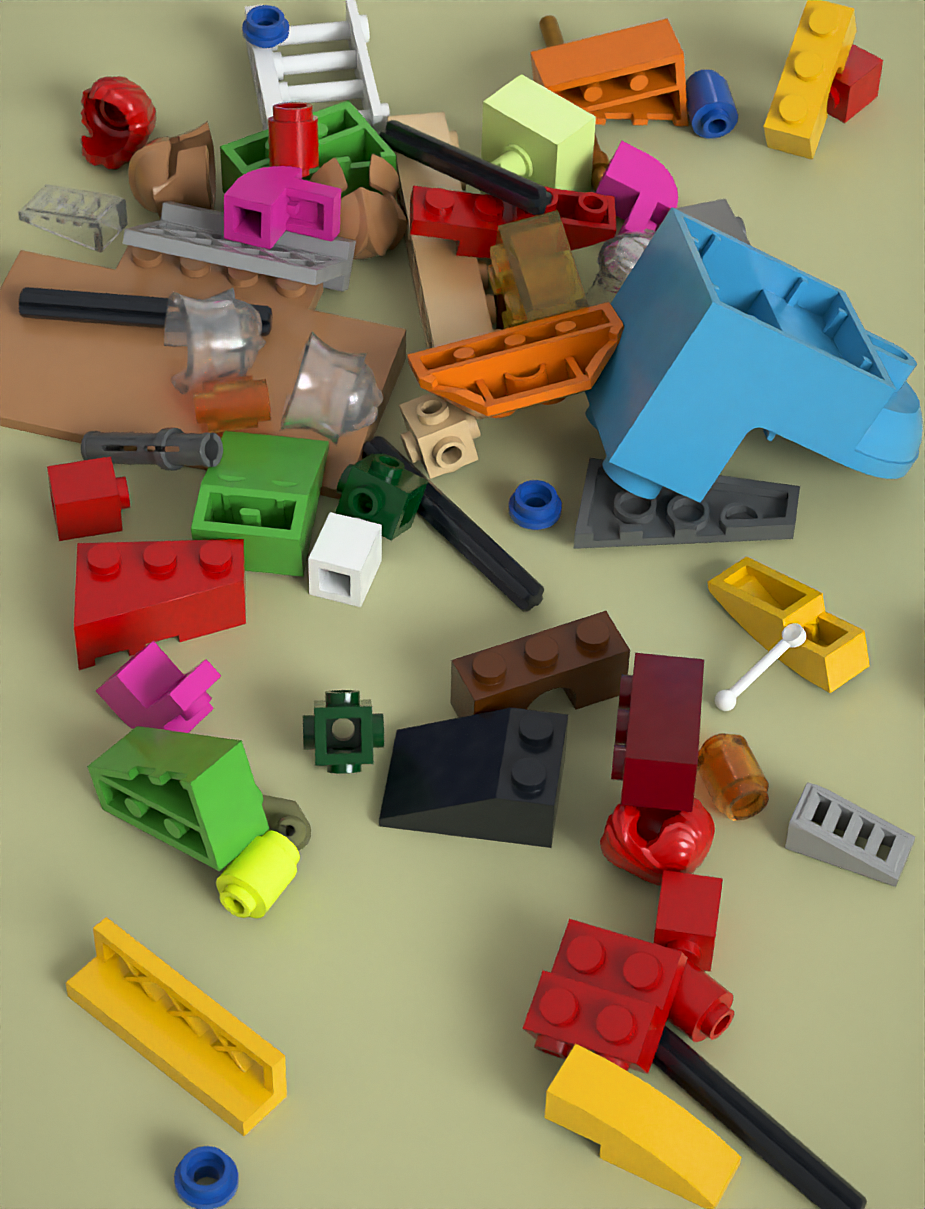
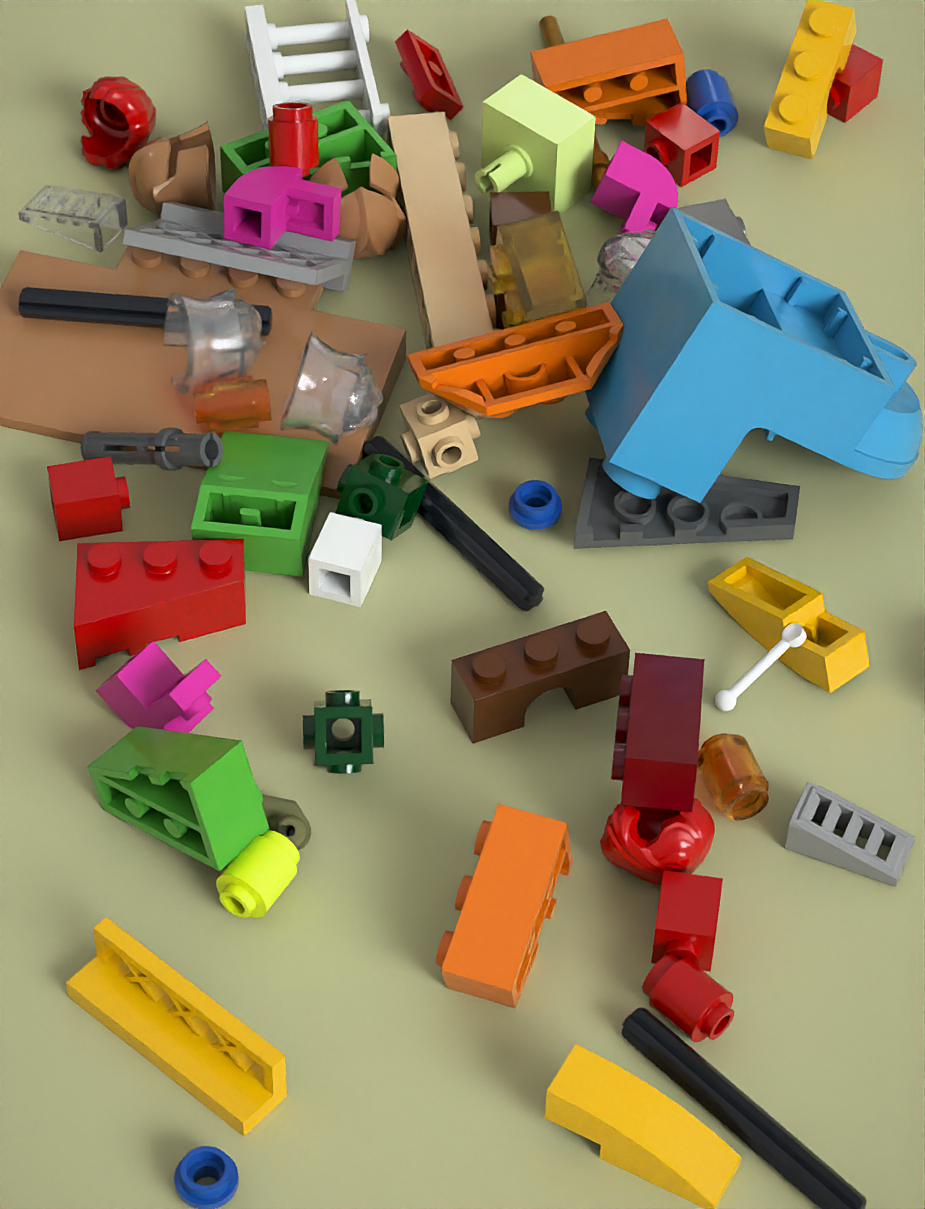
(265, 26): blue plate -> none
(428, 75): none -> red plate
(466, 167): black axle -> none
(475, 217): red slope -> none
(479, 777): black slope -> none
(504, 905): none -> orange wedge
(605, 996): red plate -> none
(682, 143): none -> red brick

